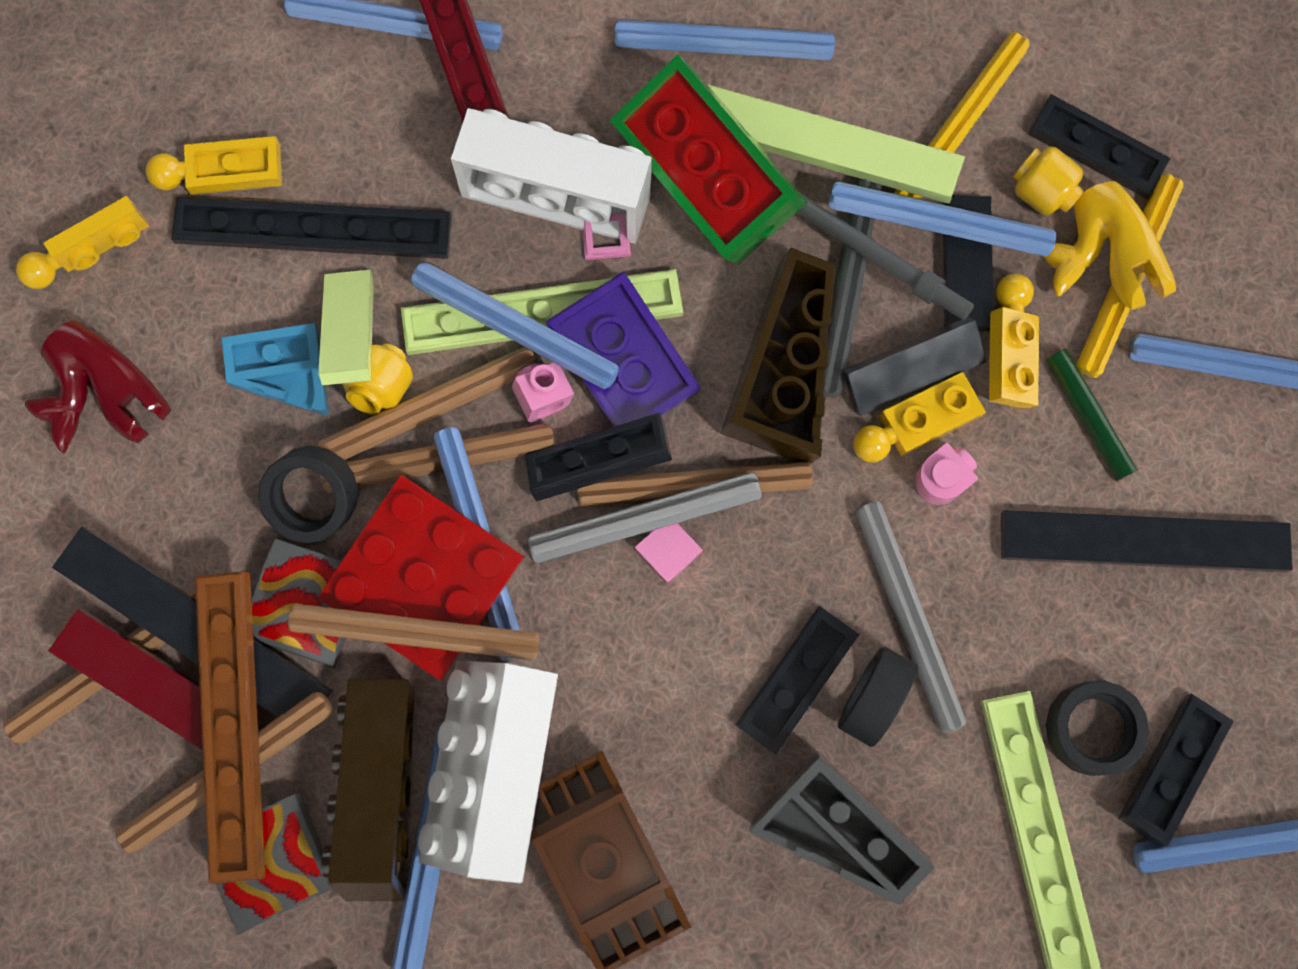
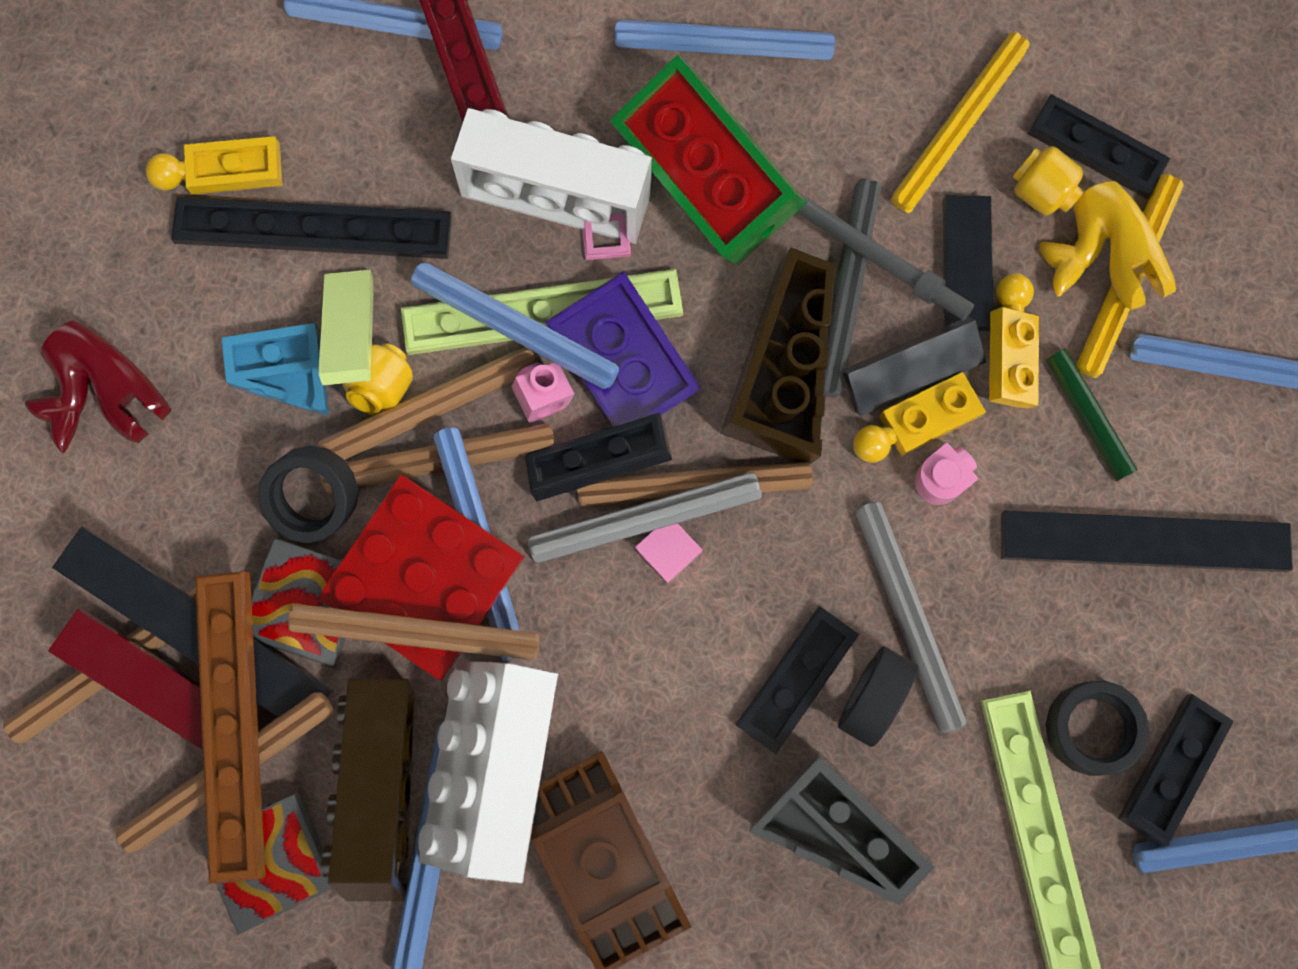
(82, 243): yellow plate -> none
(846, 147): yellowish green tile -> none
(942, 219): medium blue axle -> none

